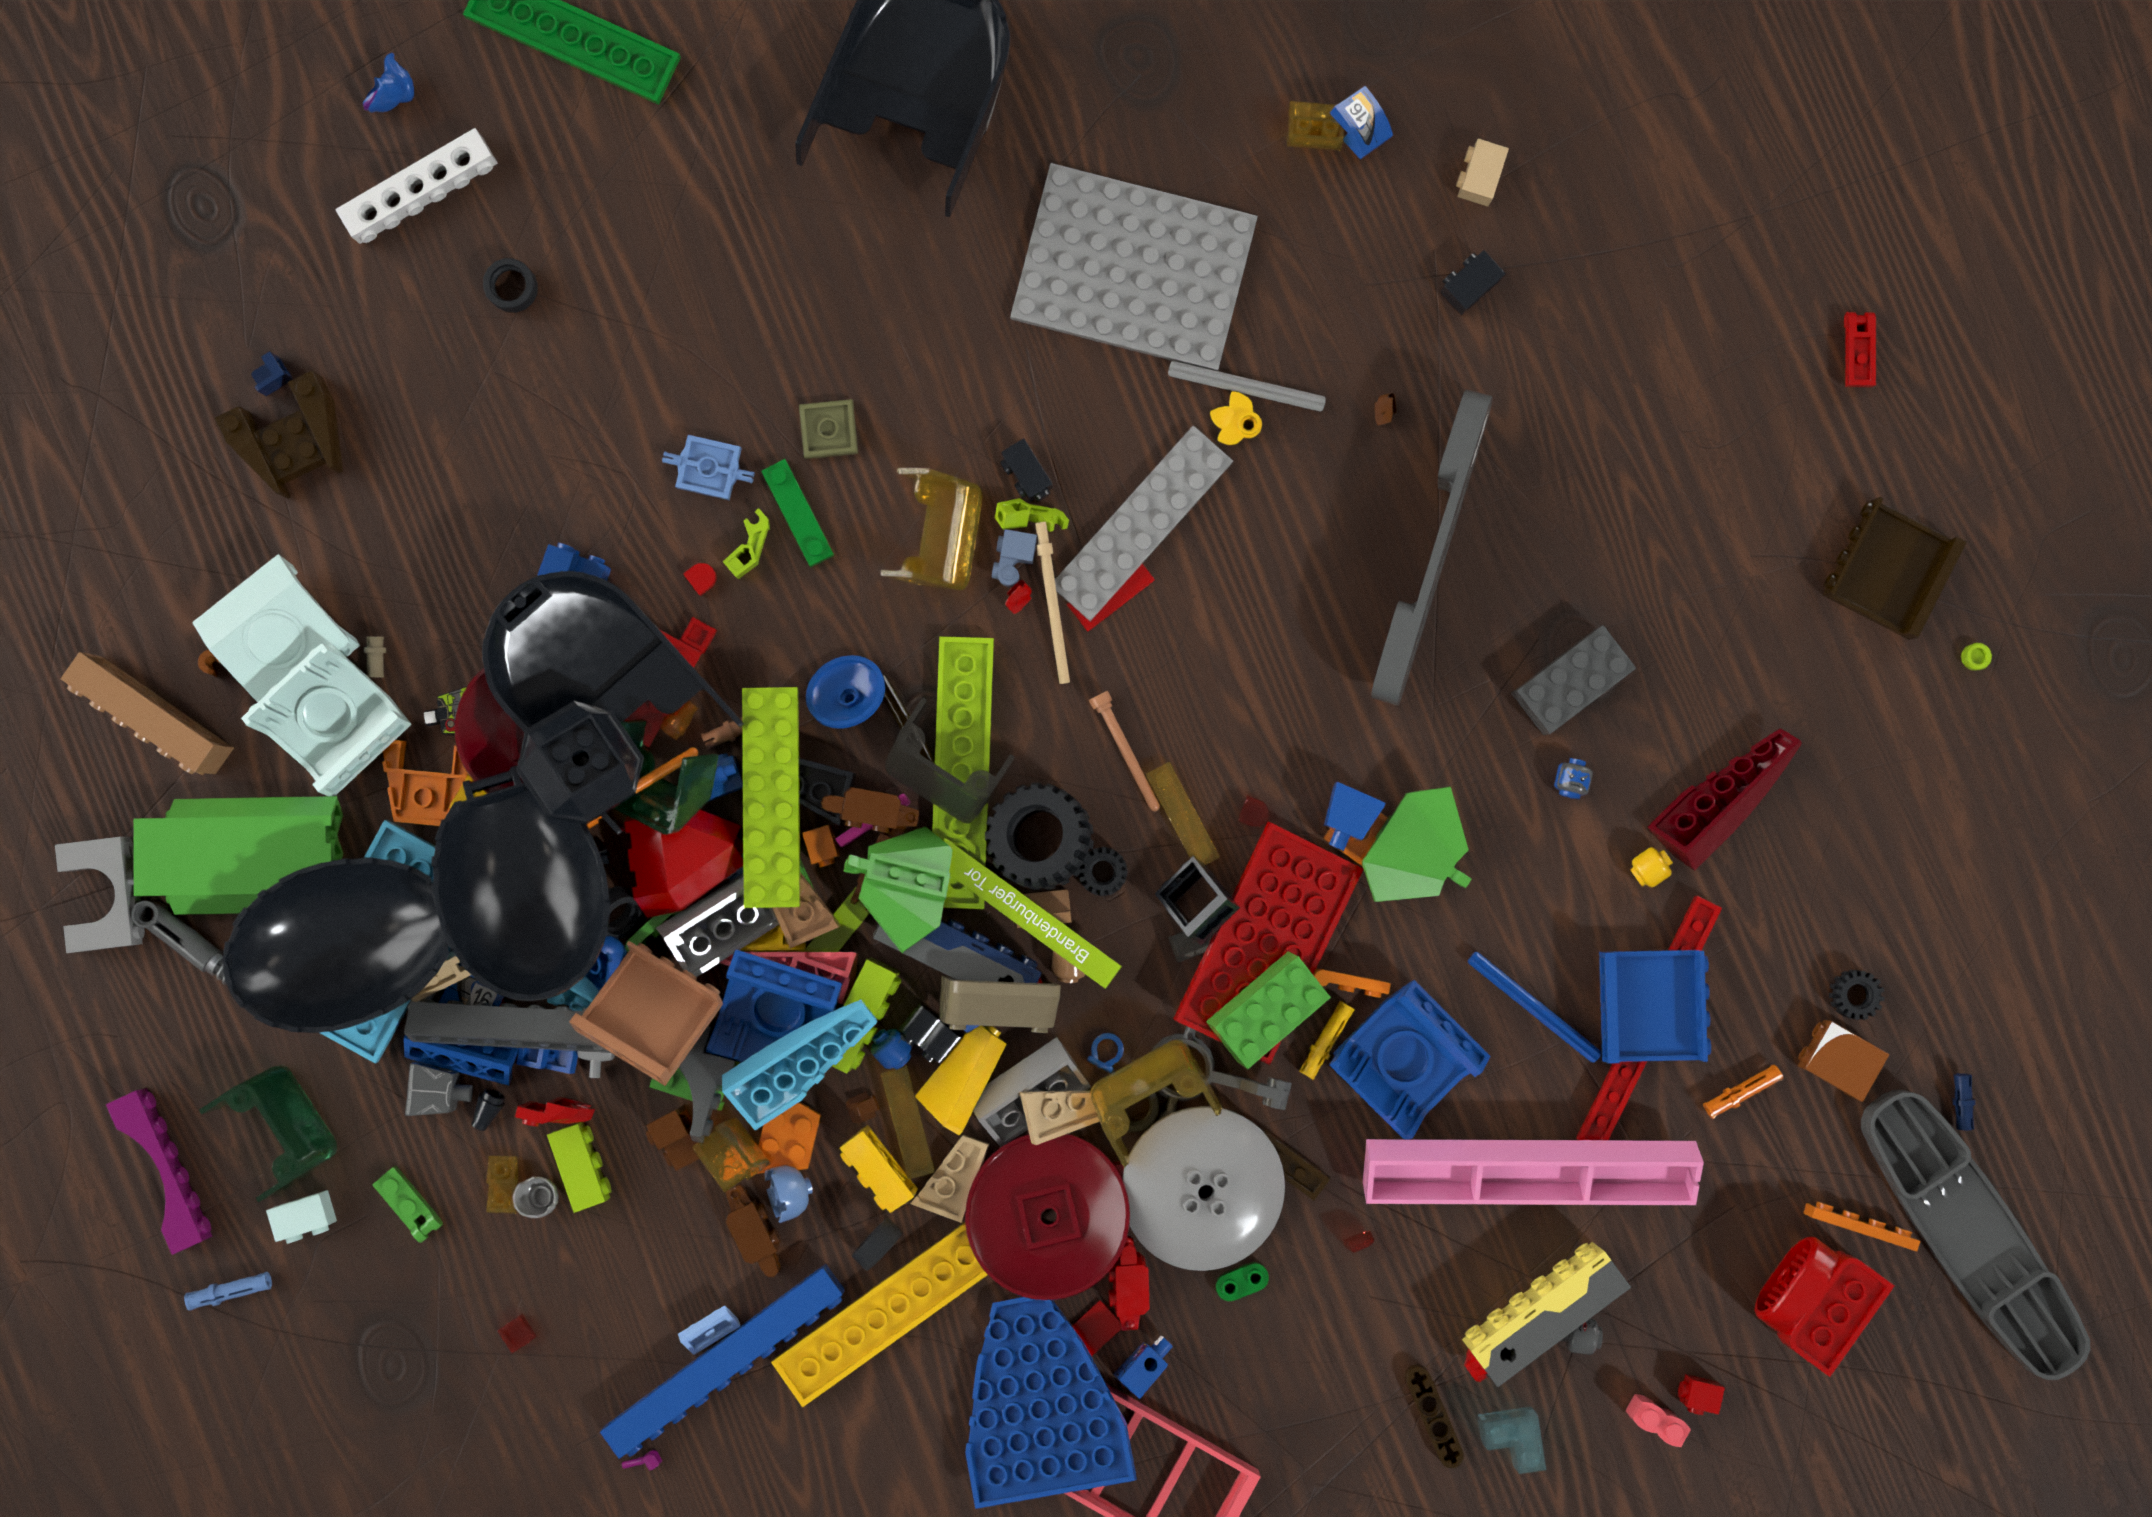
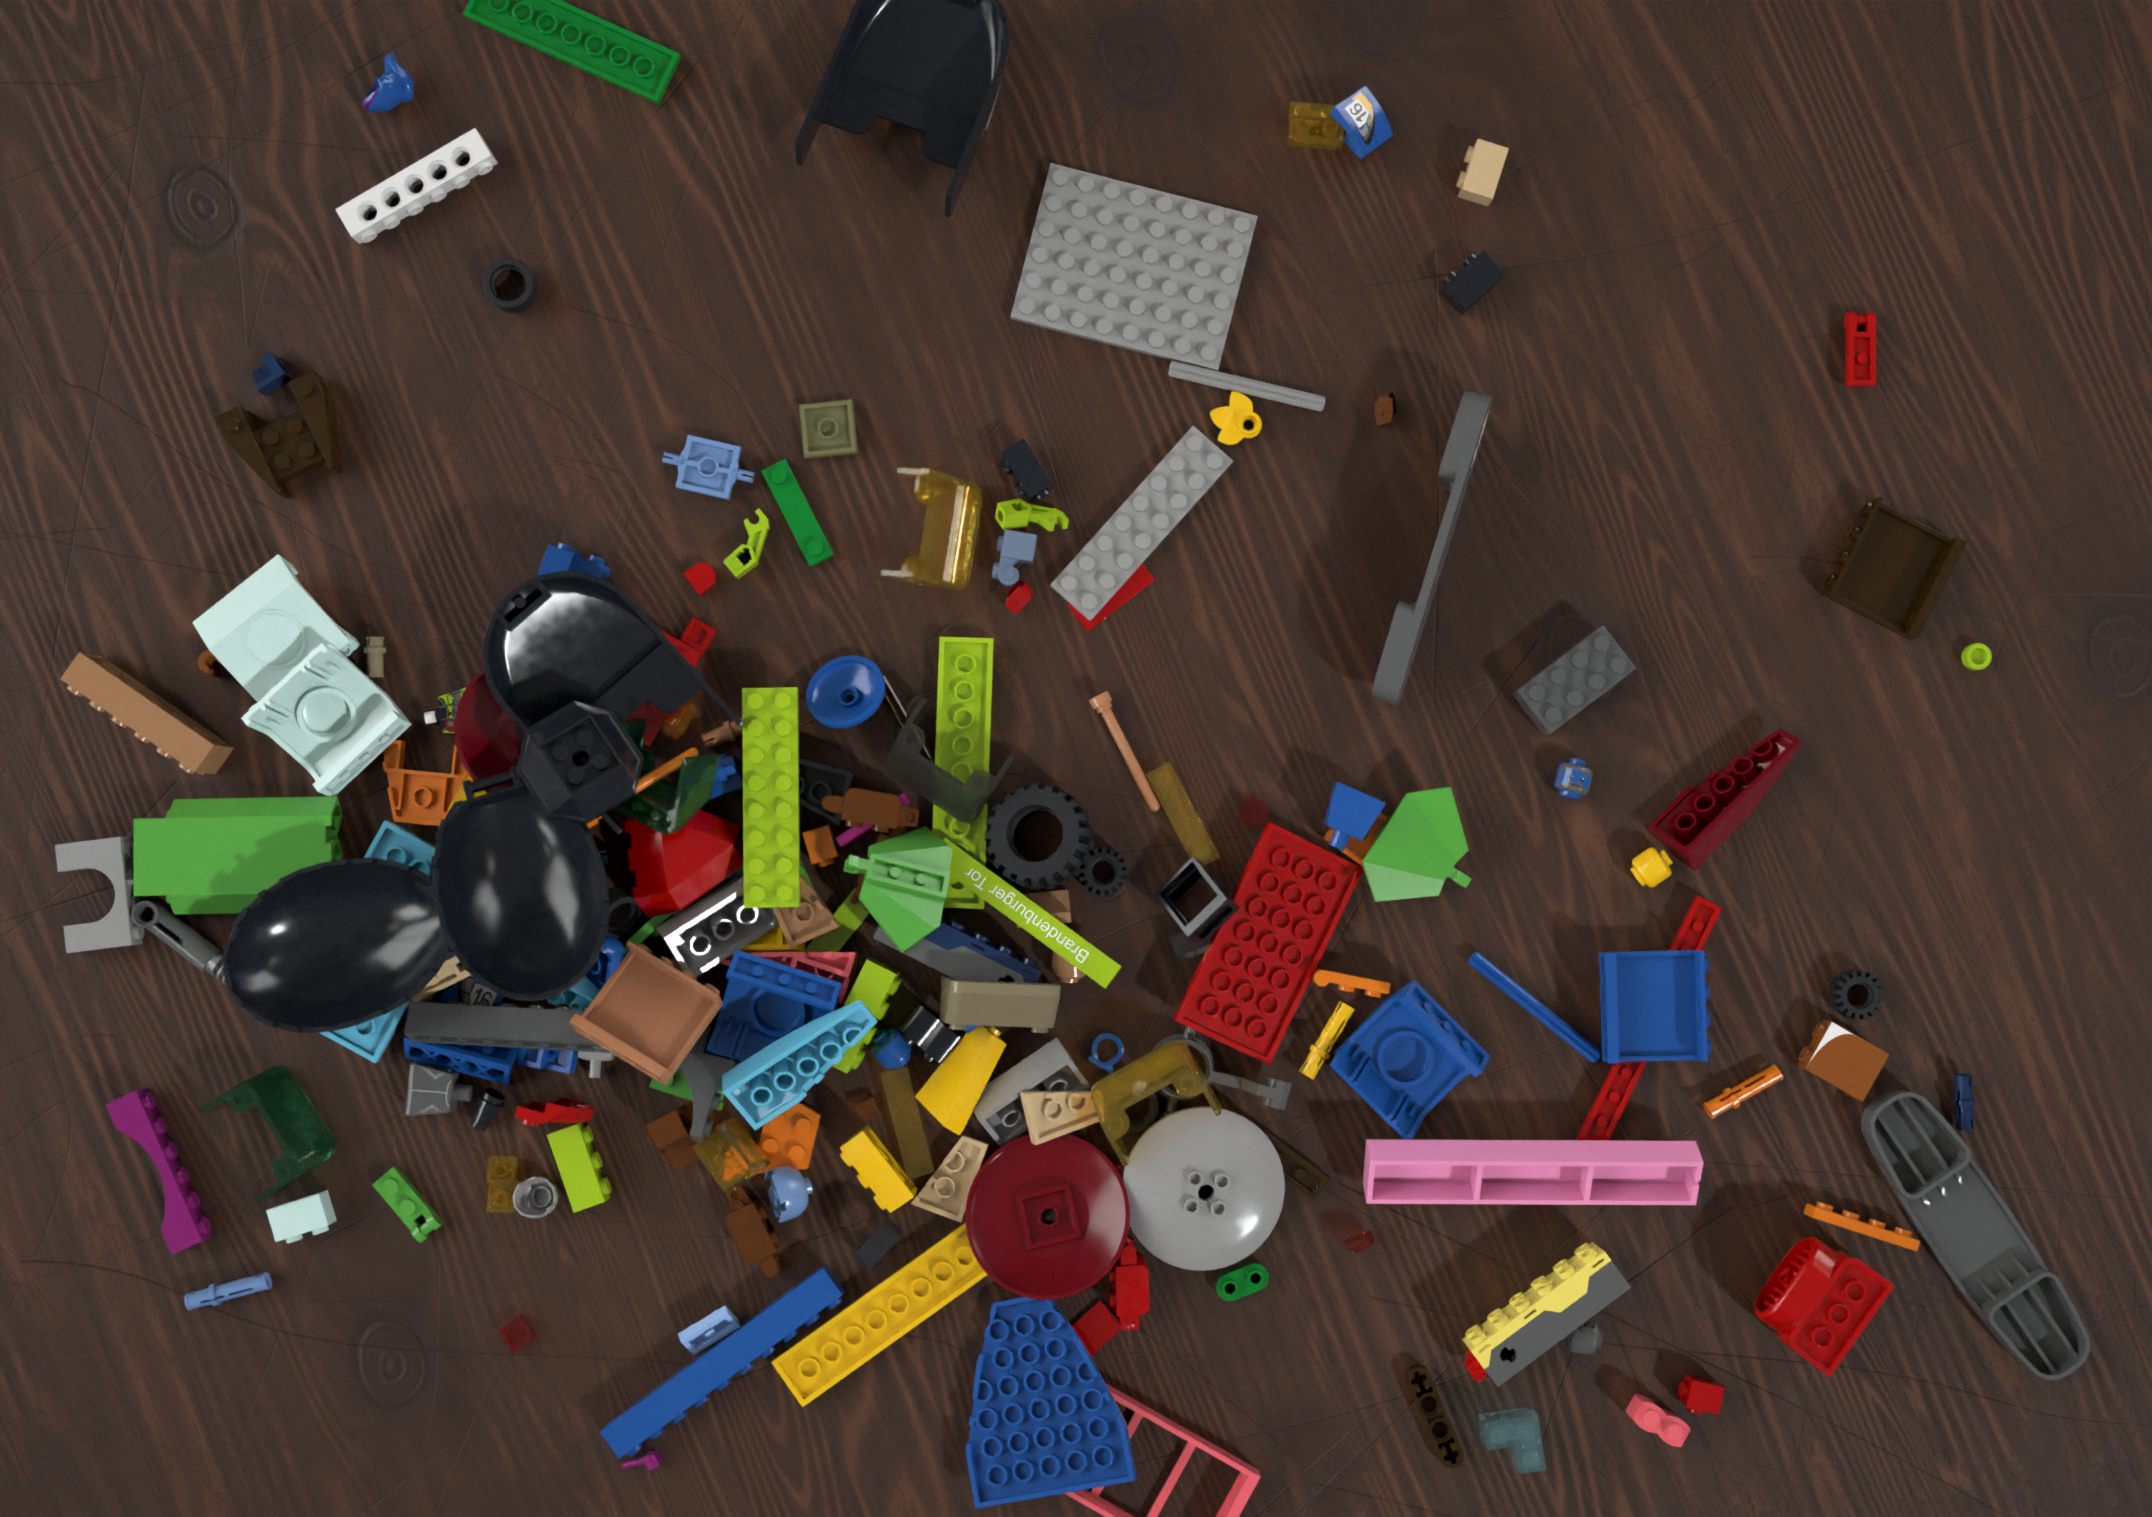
(1044, 550): tan bar -> none
(1135, 1375): blue torso -> none
(1268, 1009): bright green brick -> none

